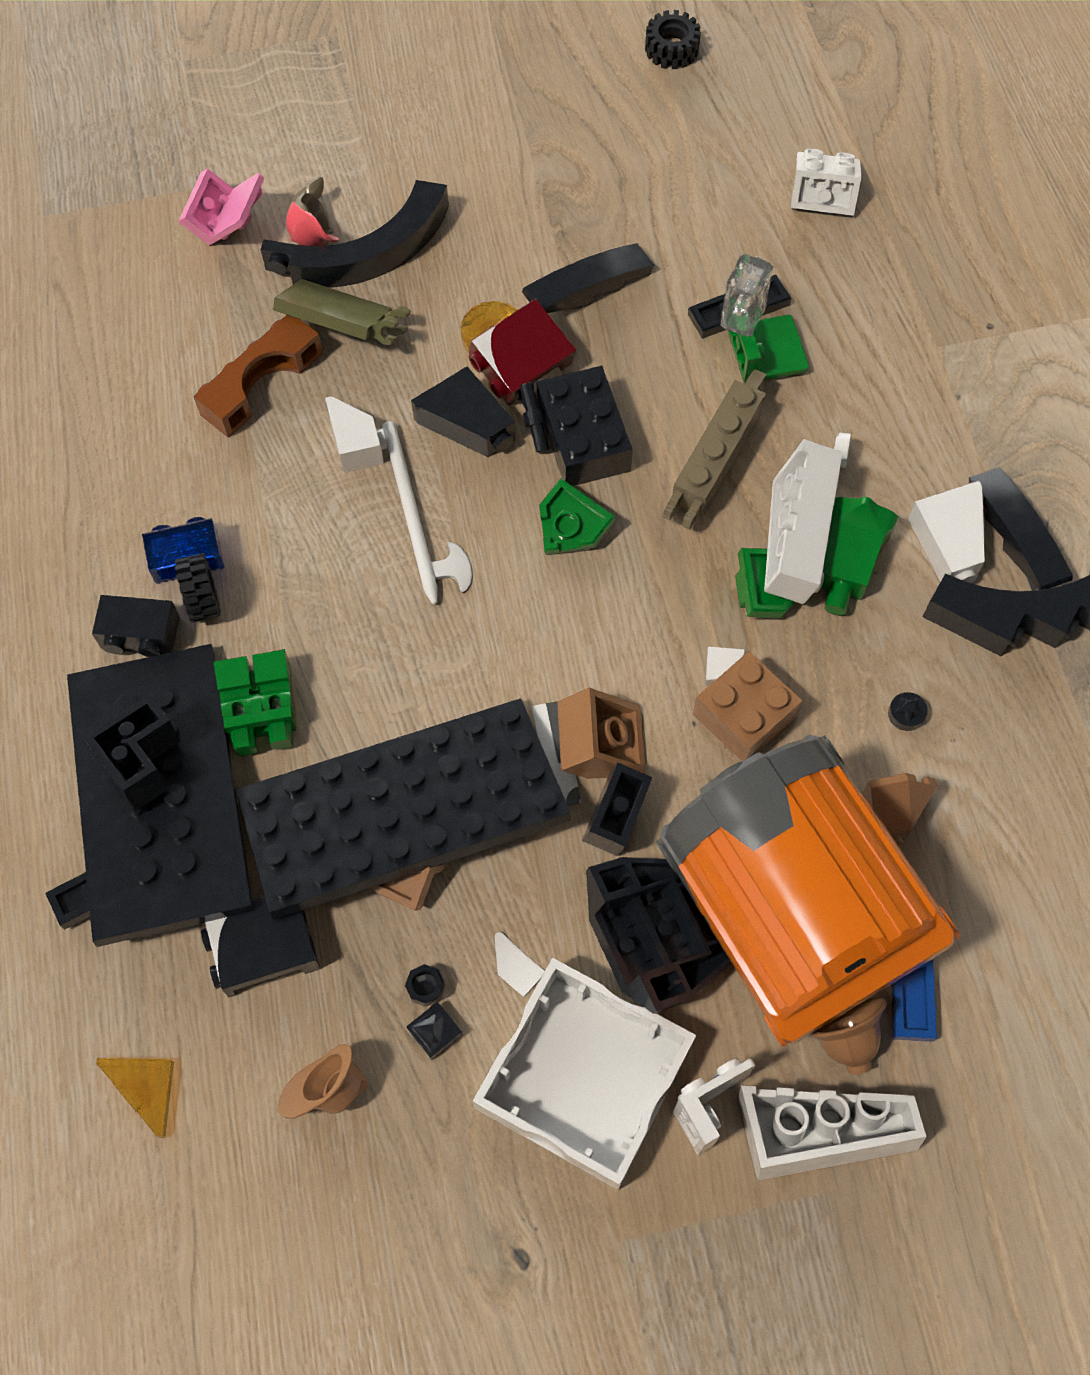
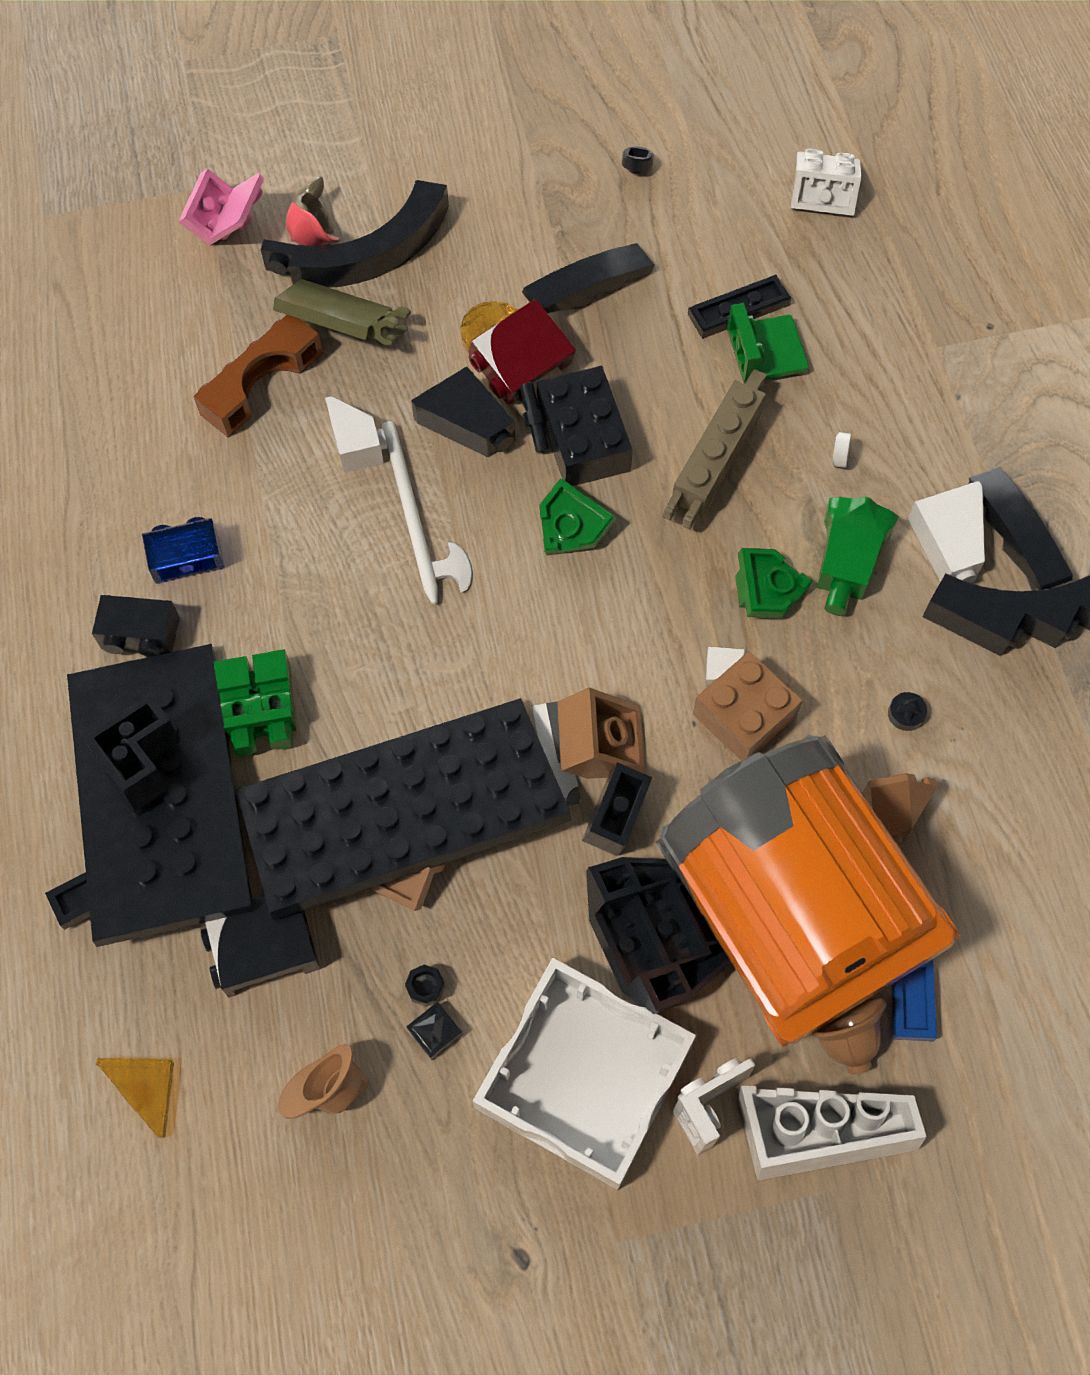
(197, 587): black tyre -> none
(515, 966): white sticker -> none
(637, 159): none -> black tile
(672, 27): black tyre -> none
(746, 295): clear brick -> none
(801, 521): white wedge -> none

